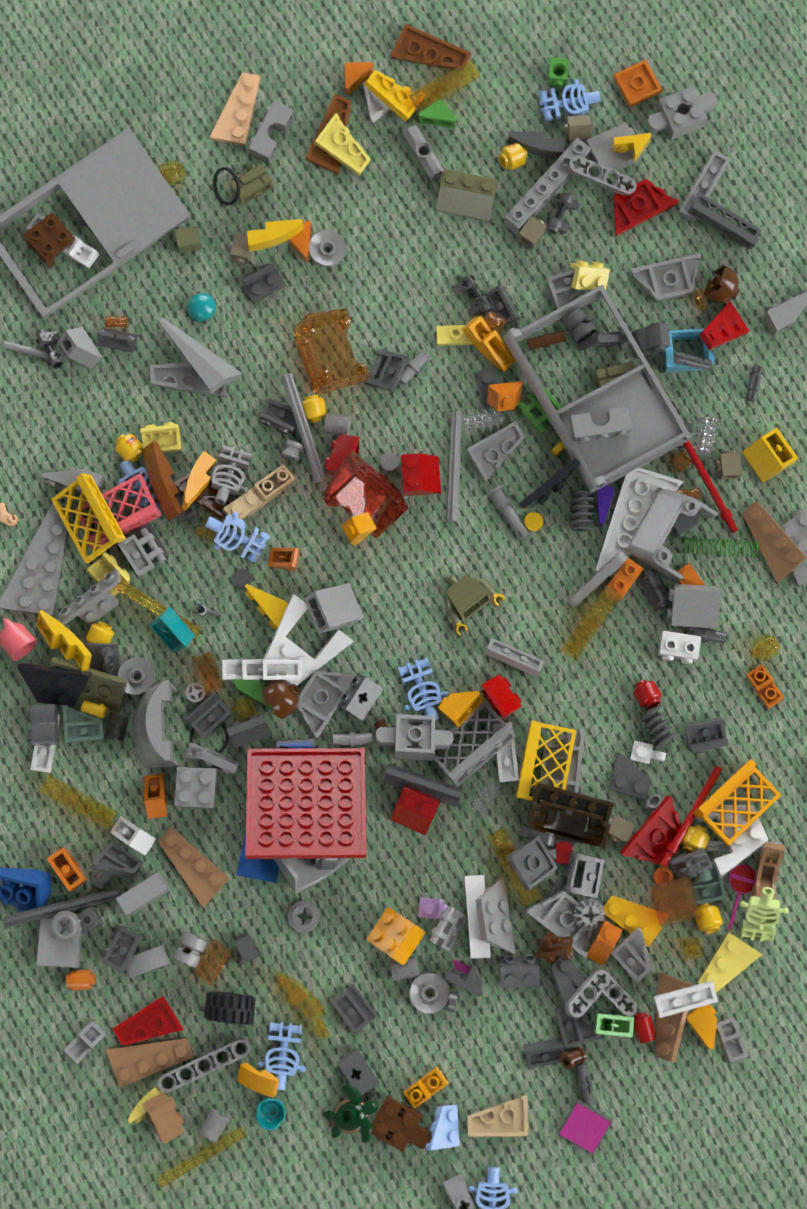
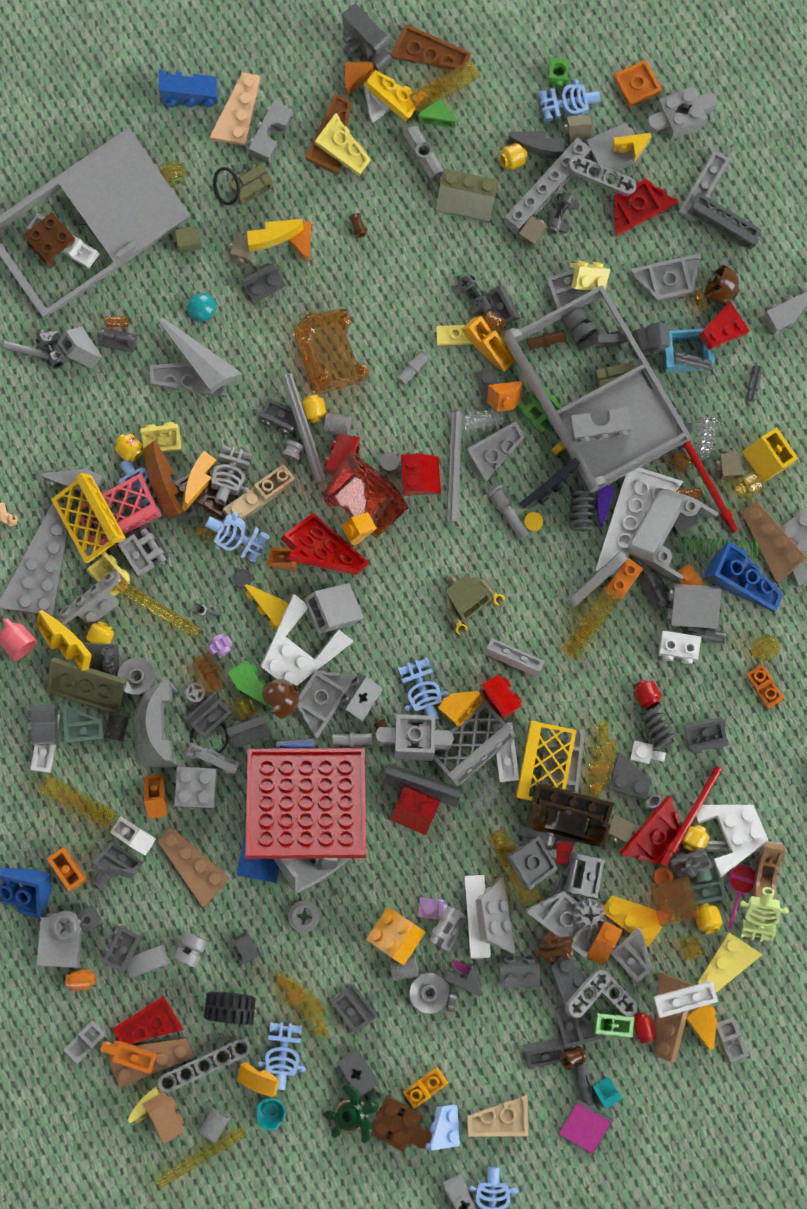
(54, 684): black wing -> none
(69, 905): dark grey axle -> none
(94, 709): yellow pin -> none
(130, 1055): none -> orange hinge
(142, 894): light grey brick -> none
(172, 630): teal slope -> none
(188, 90): none -> blue wedge
(212, 961): clear orange panel -> none
(220, 645): none -> lavender gear
(262, 669): white slope -> none
(322, 547): none -> red wing
(327, 239): light grey dish -> none
(357, 223): none -> reddish brown pin
(365, 37): none -> dark grey piece
(391, 371): dark grey plate -> none
(602, 768): none -> clear yellow slope
(607, 1092): none -> teal panel
(730, 787): light orange fence -> none
(737, 574): none -> blue wedge
(749, 485): none -> clear yellow head

